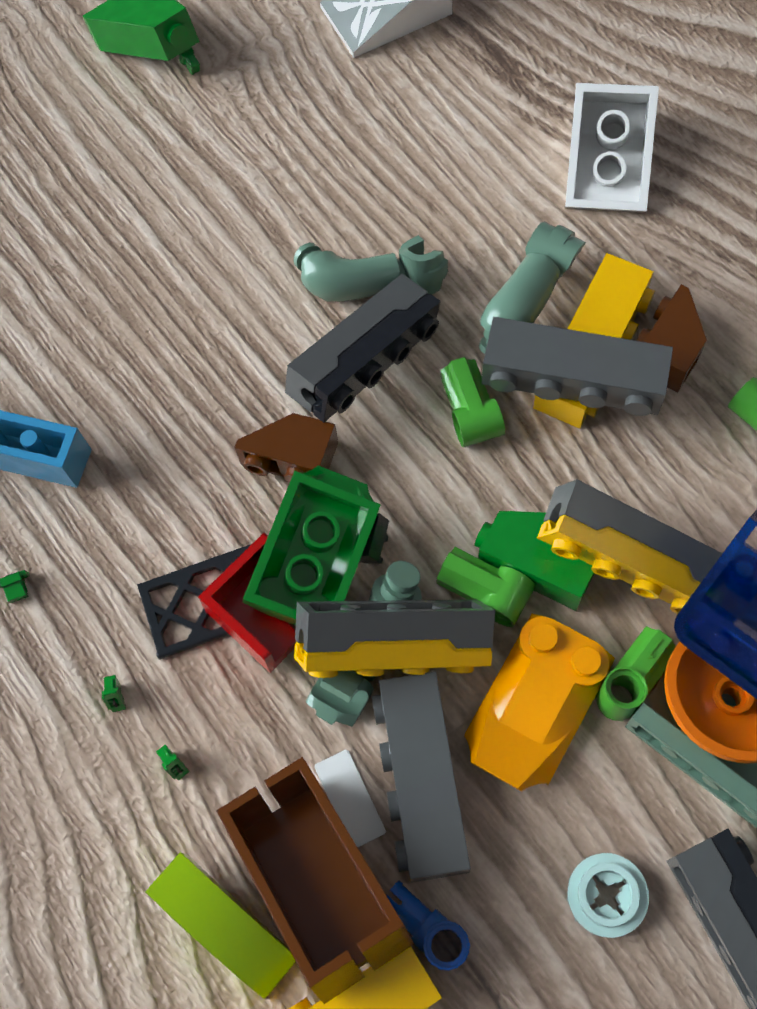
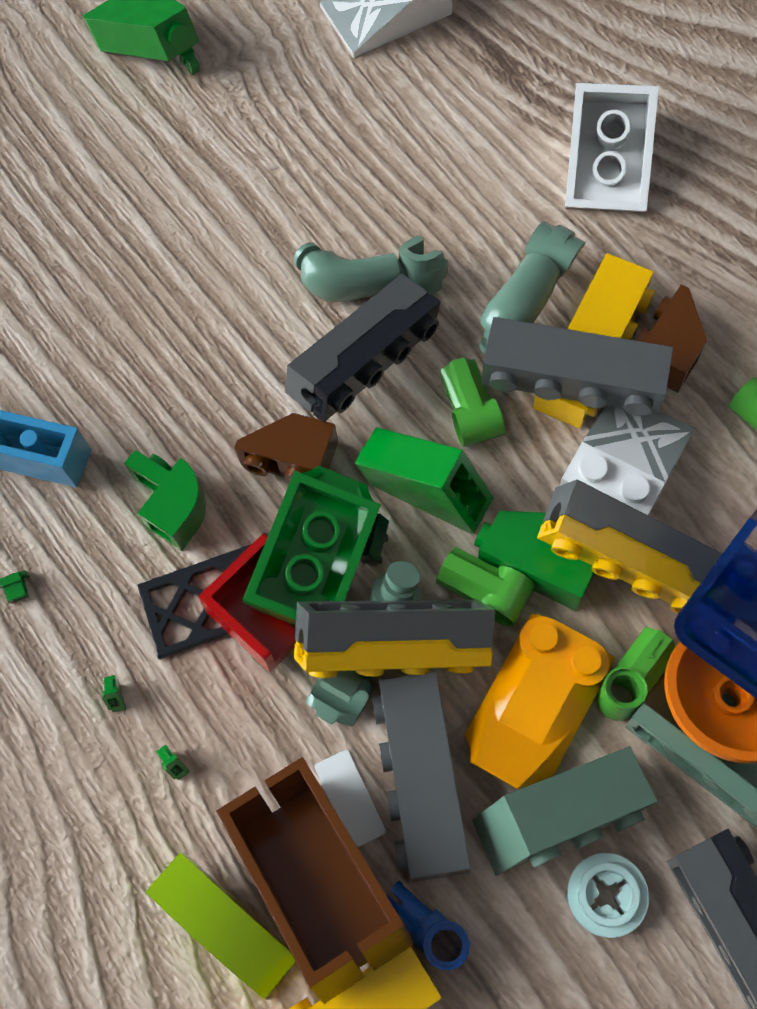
(177, 498): none -> green brick
(426, 476): none -> green slope
(564, 810): none -> sand green wedge
(630, 456): none -> white slope

